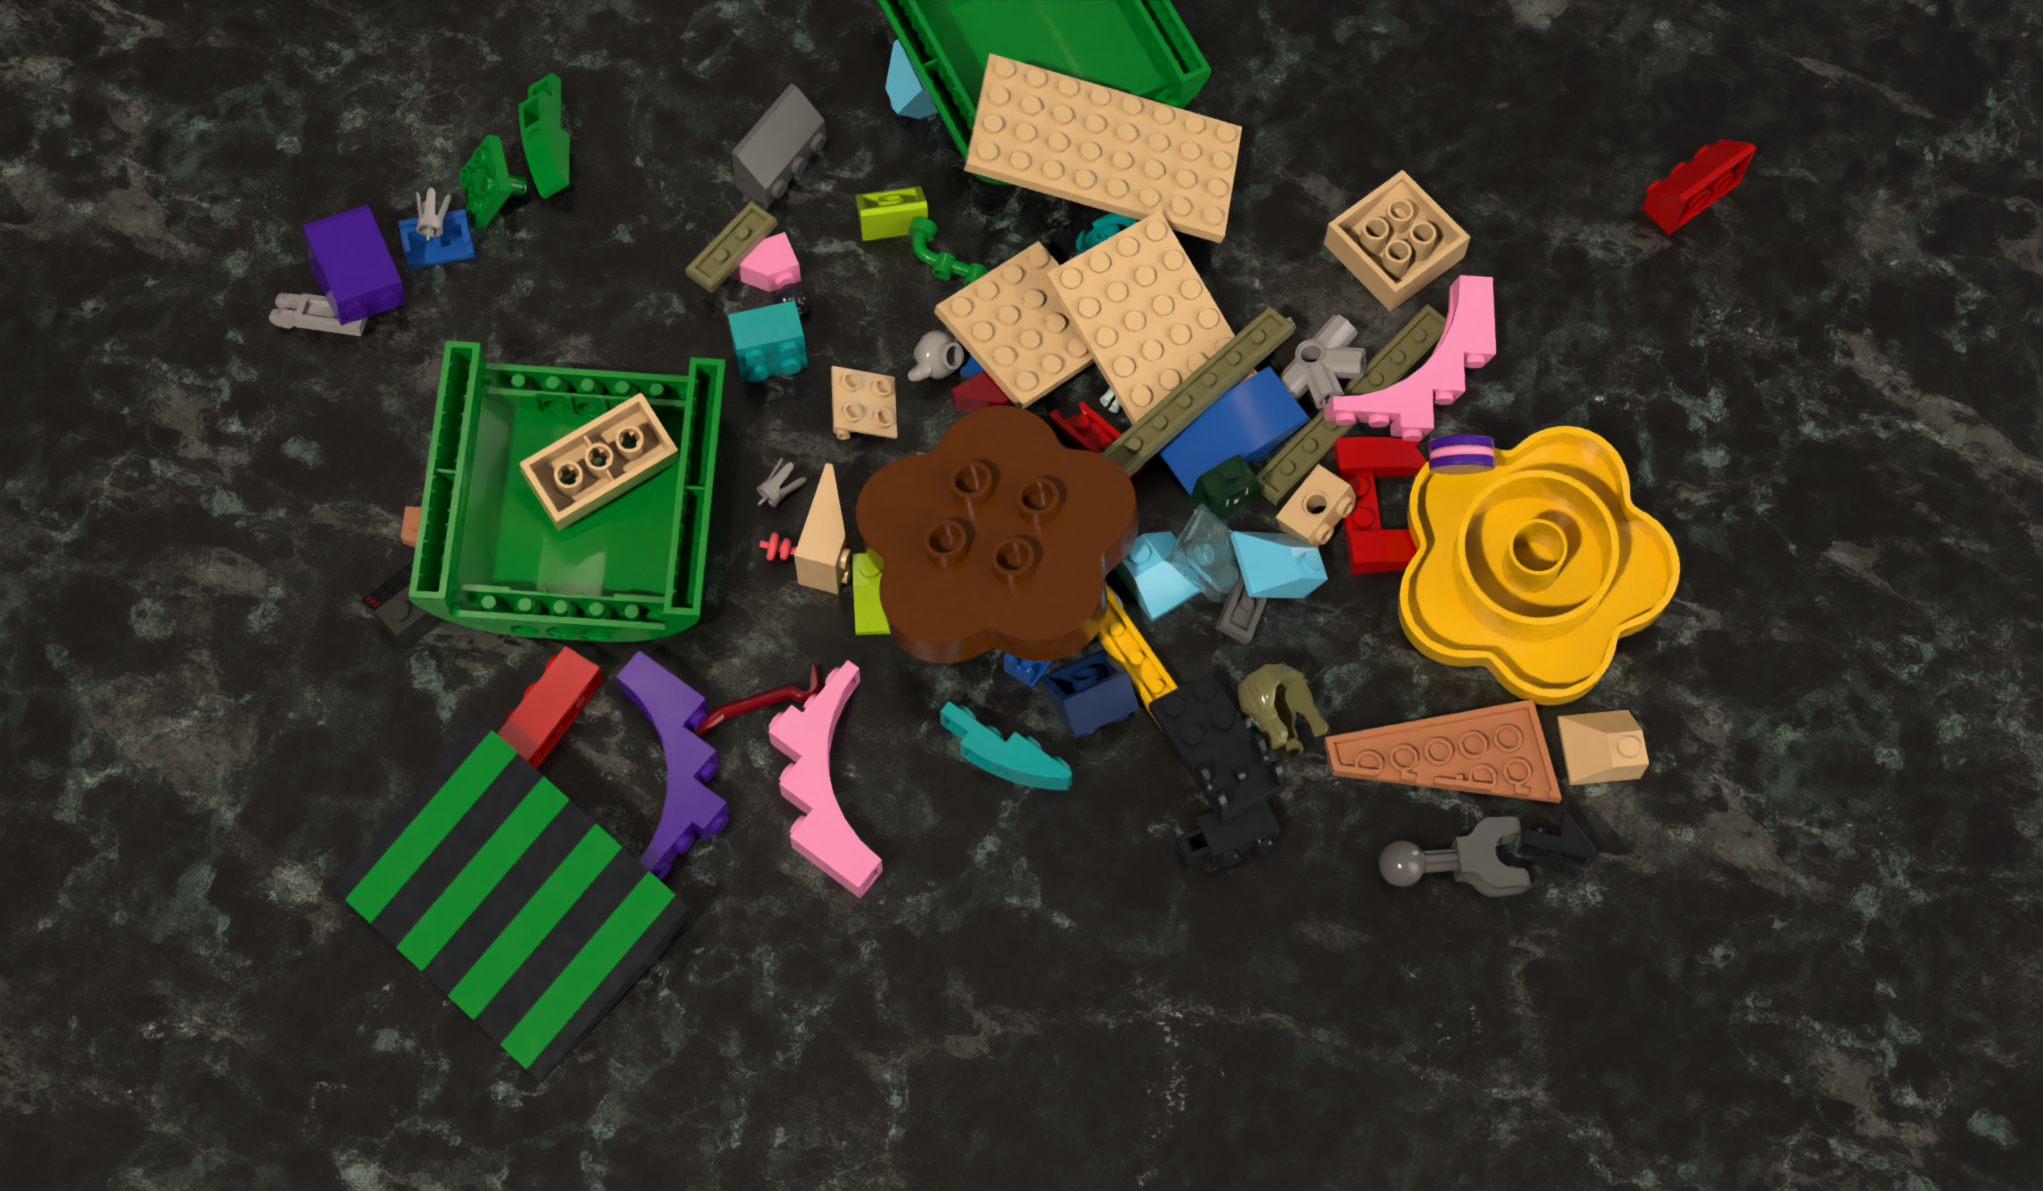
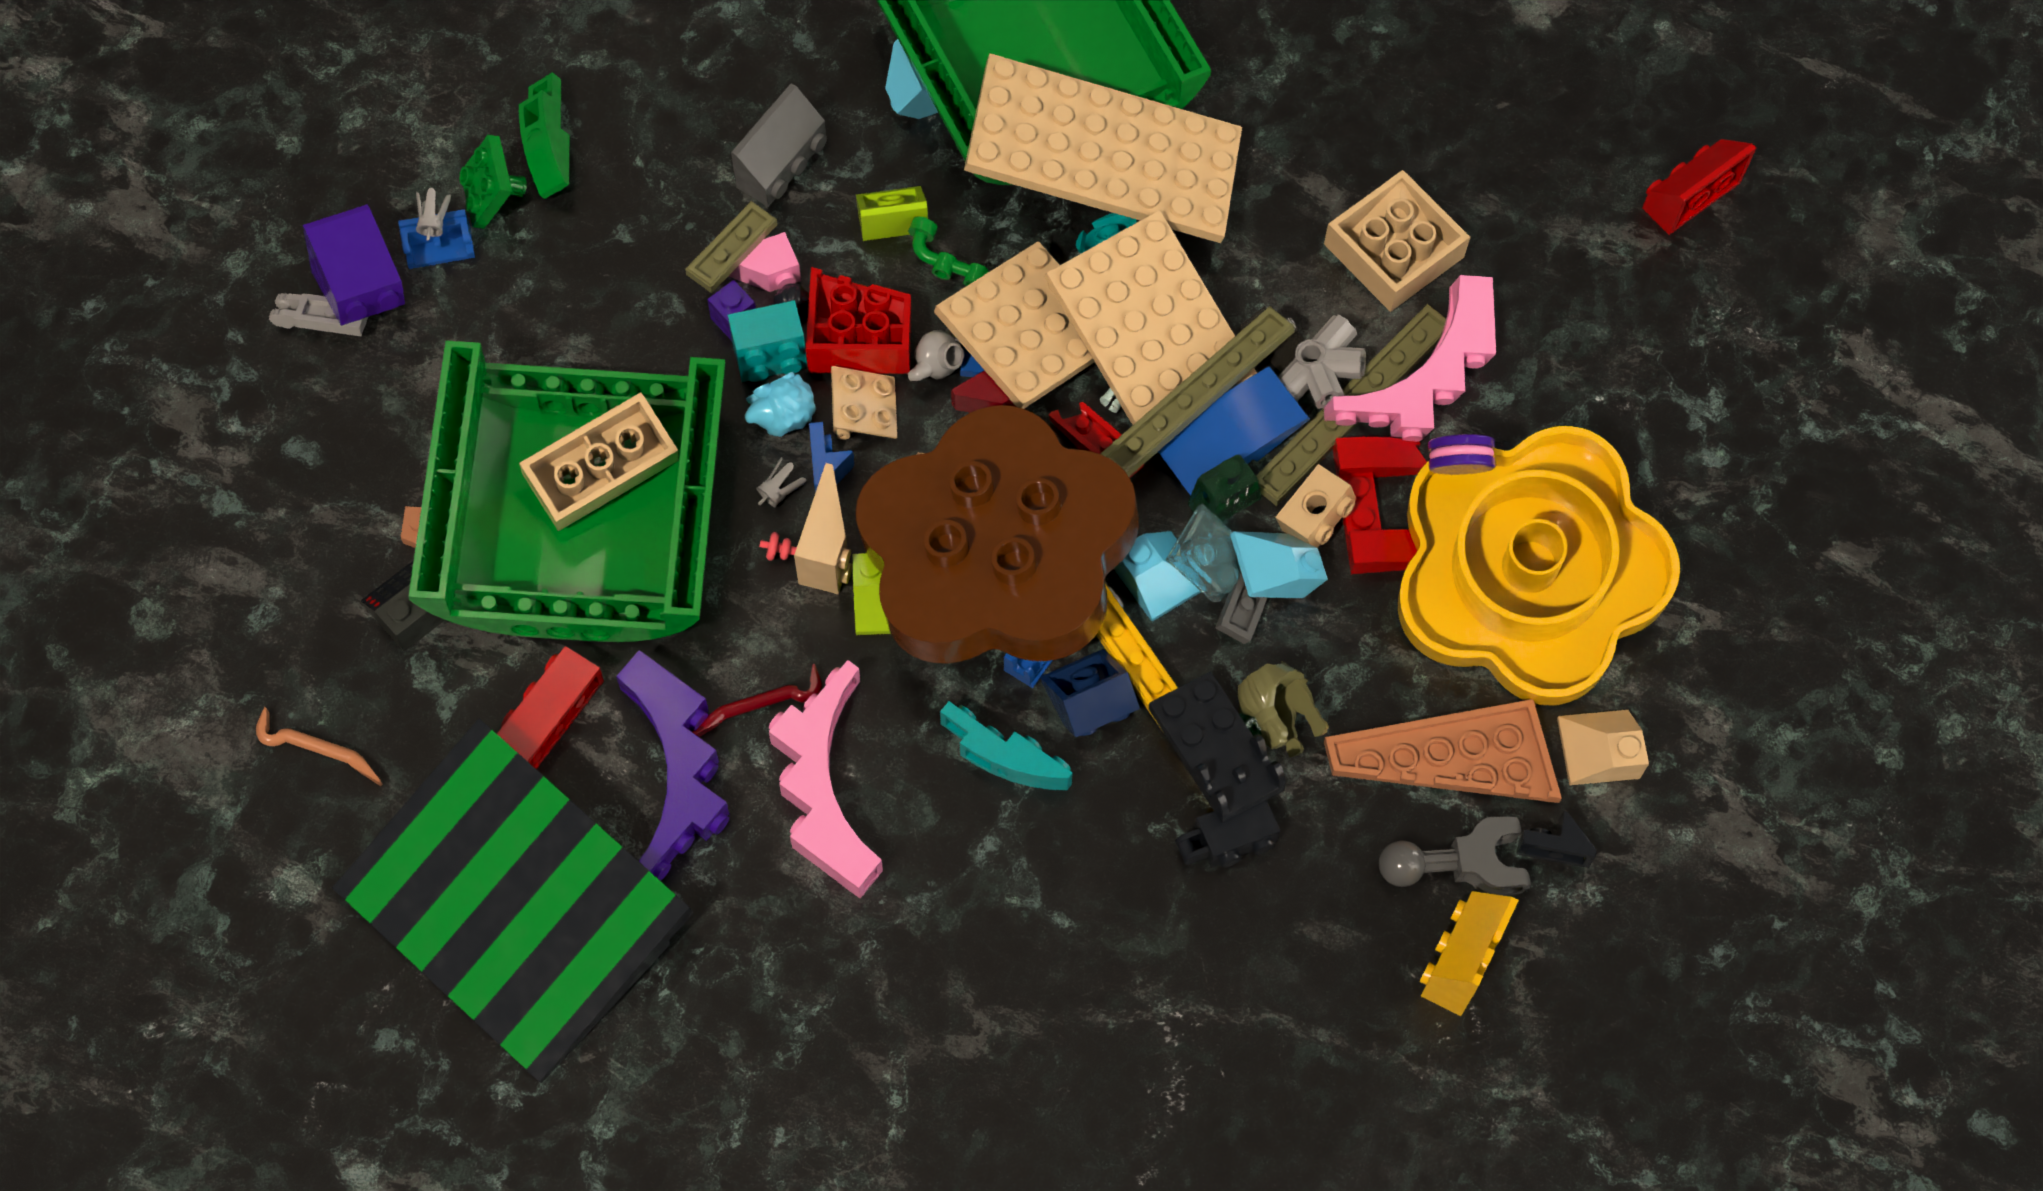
(313, 744): none -> nougat piece
(728, 301): none -> dark purple brick
(781, 405): none -> medium azure animal
(822, 453): none -> blue slope
(857, 326): none -> red wedge
(1467, 950): none -> yellow wedge

